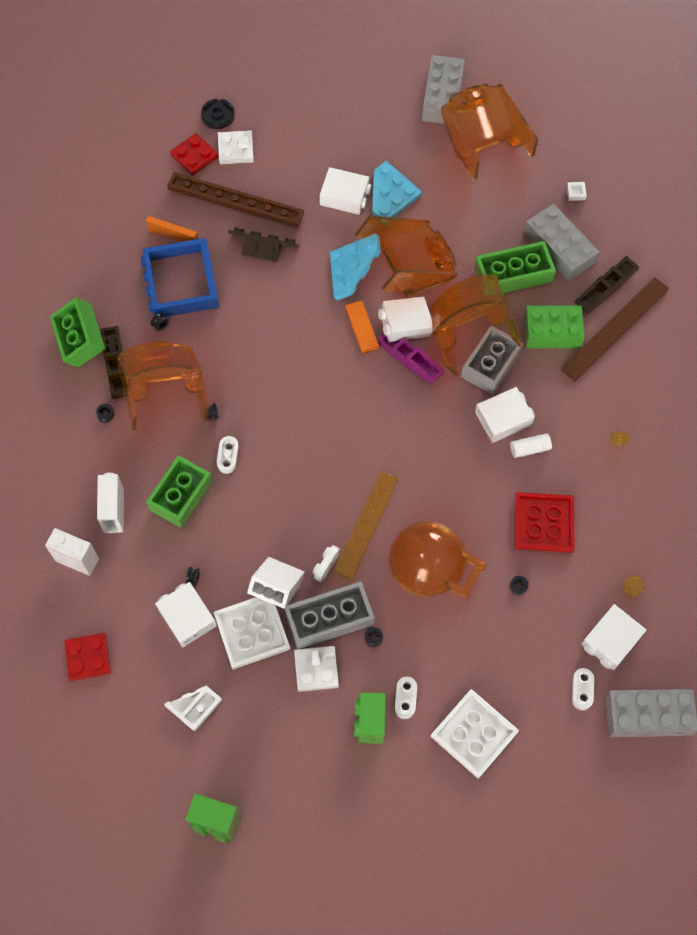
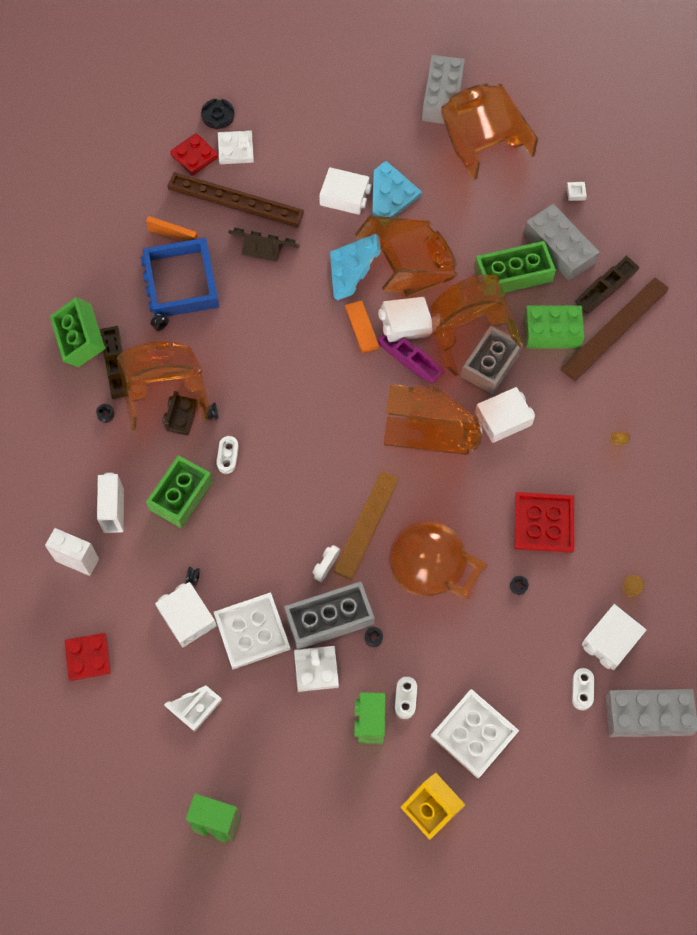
(180, 414): none -> dark brown bracket
(275, 582): white brick -> none
(431, 421): none -> clear orange windscreen
(432, 806): none -> yellow slope
(531, 445): white axle -> none

